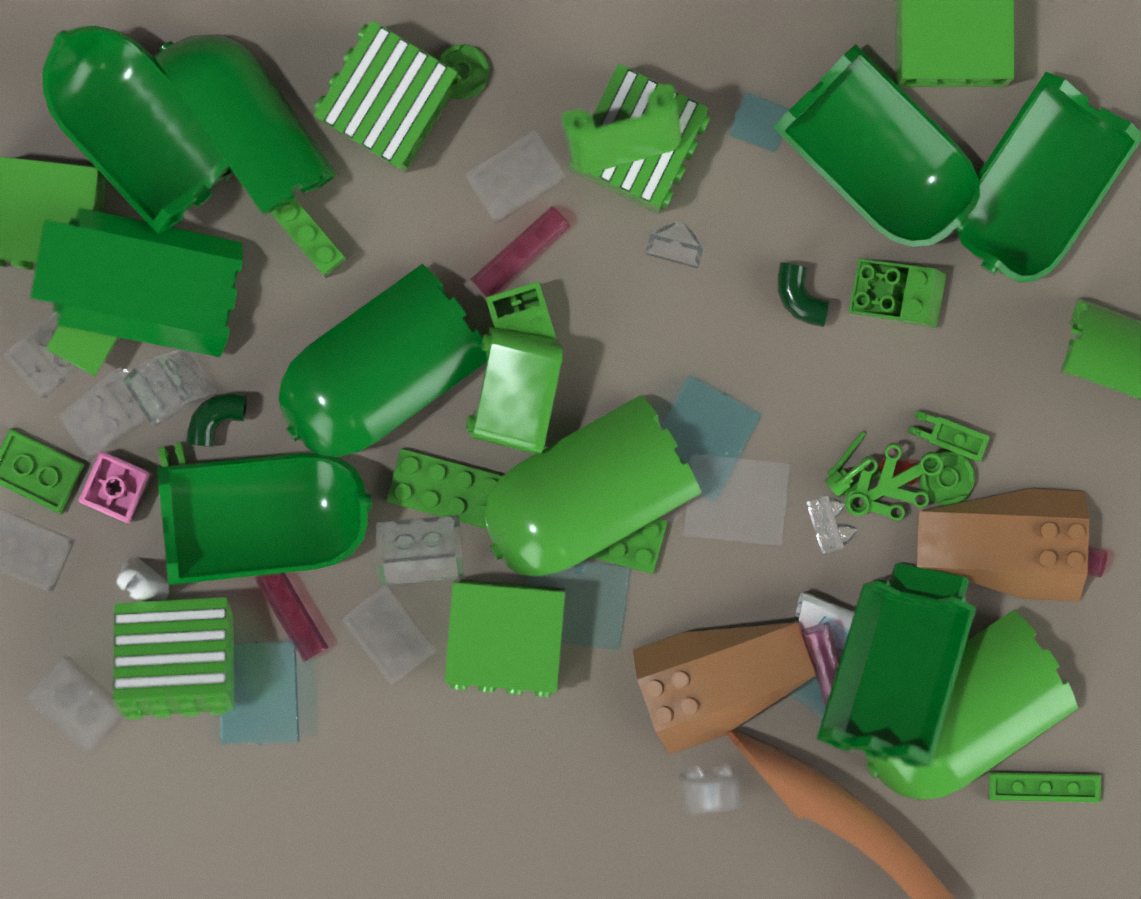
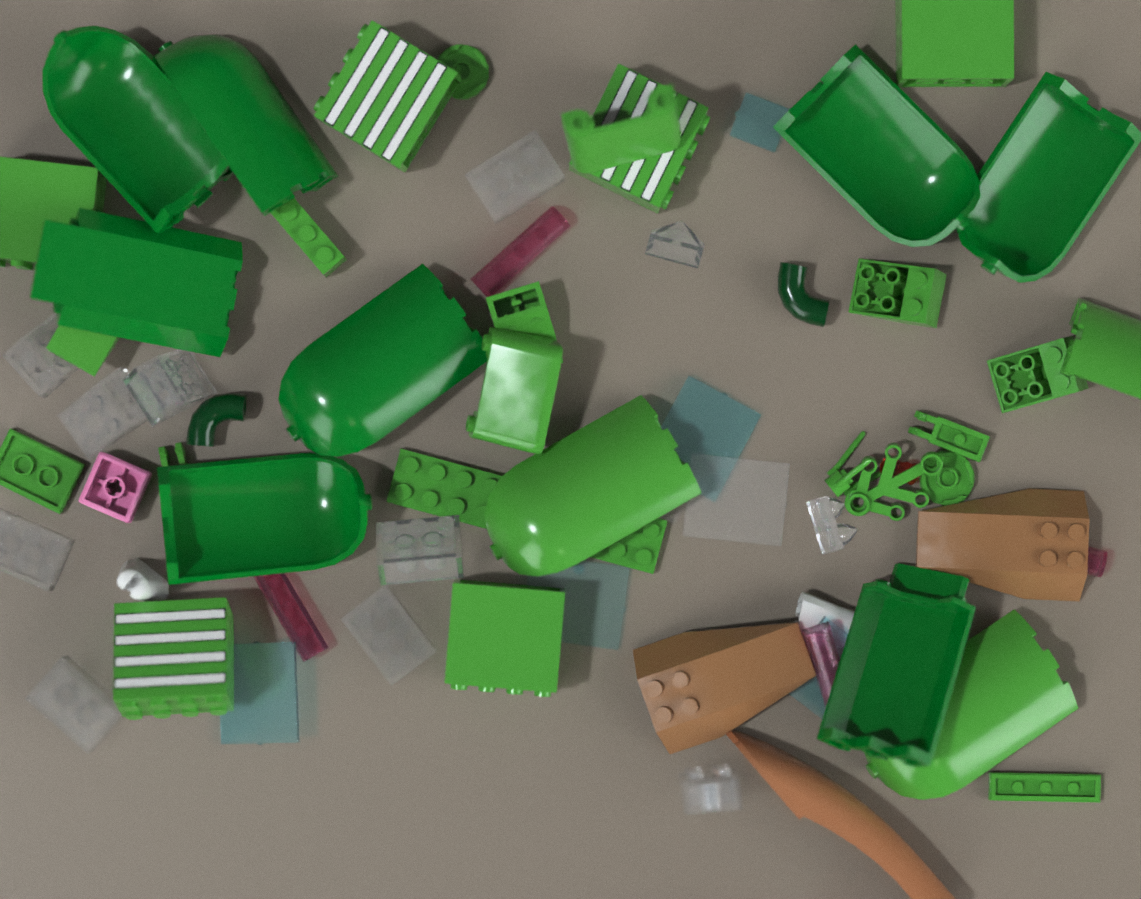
(1033, 375): none -> bright green slope

